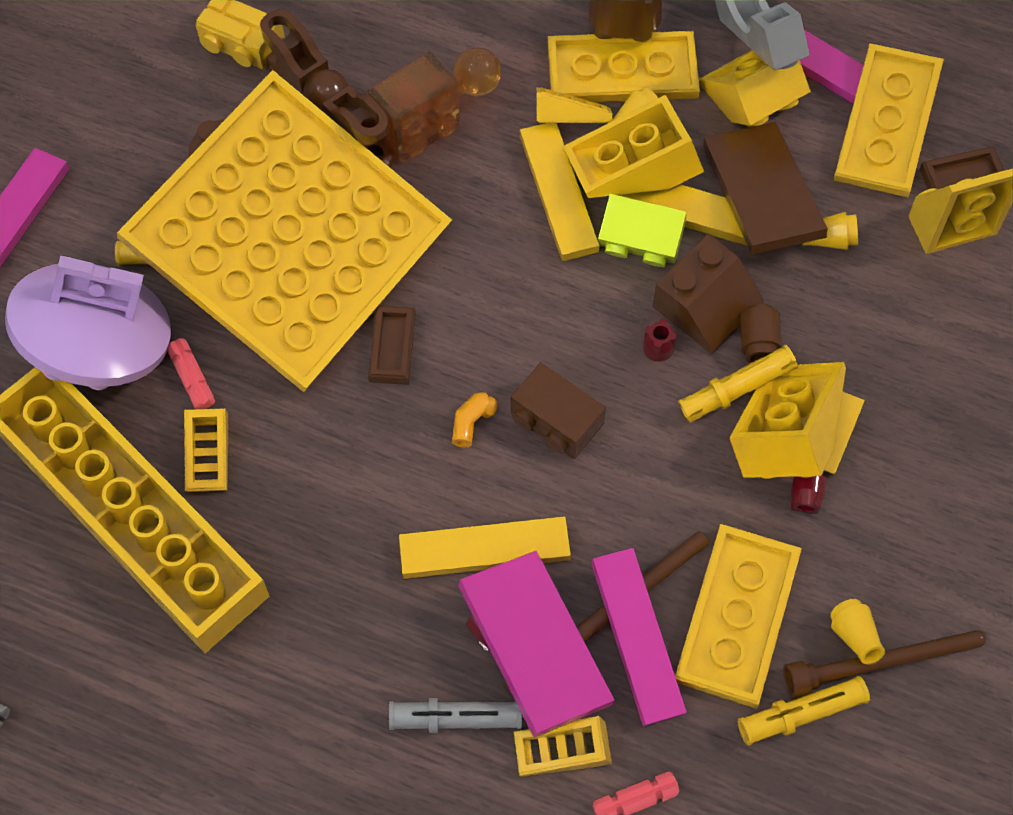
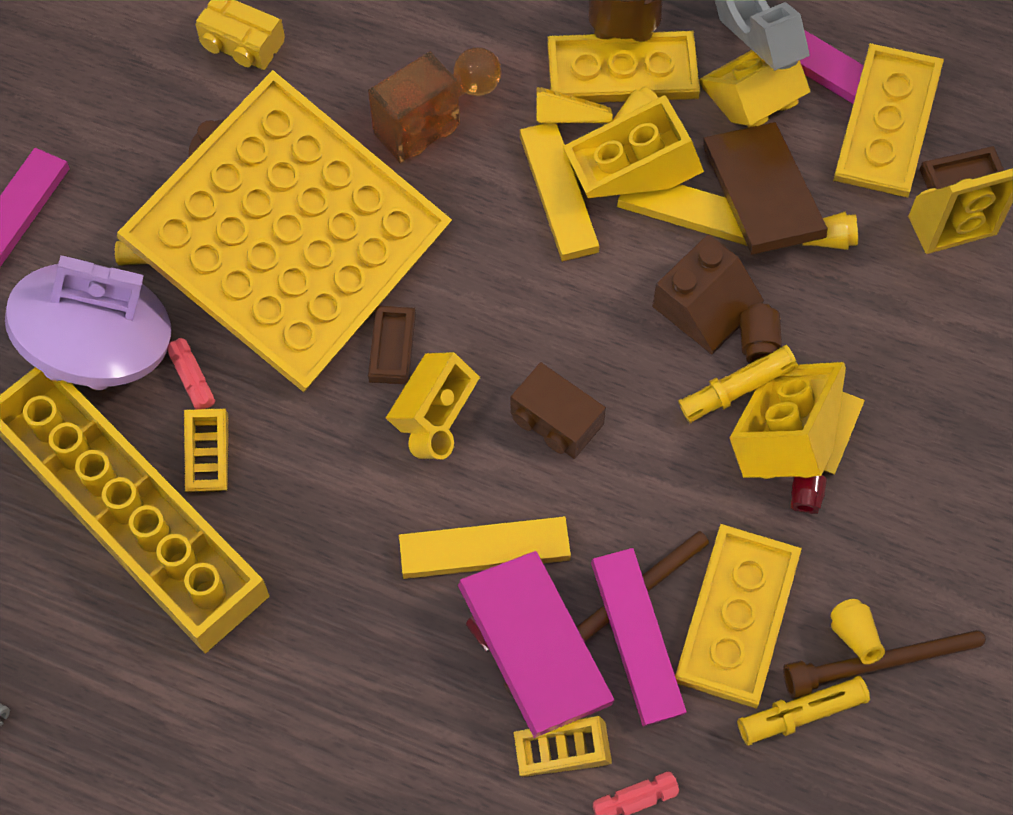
(308, 71): reddish brown piece -> none
(402, 715): light grey pin -> none
(432, 403): none -> yellow hinge
(476, 406): light orange arm -> none
(641, 230): neon yellow brick -> none
(659, 349): dark red hose -> none

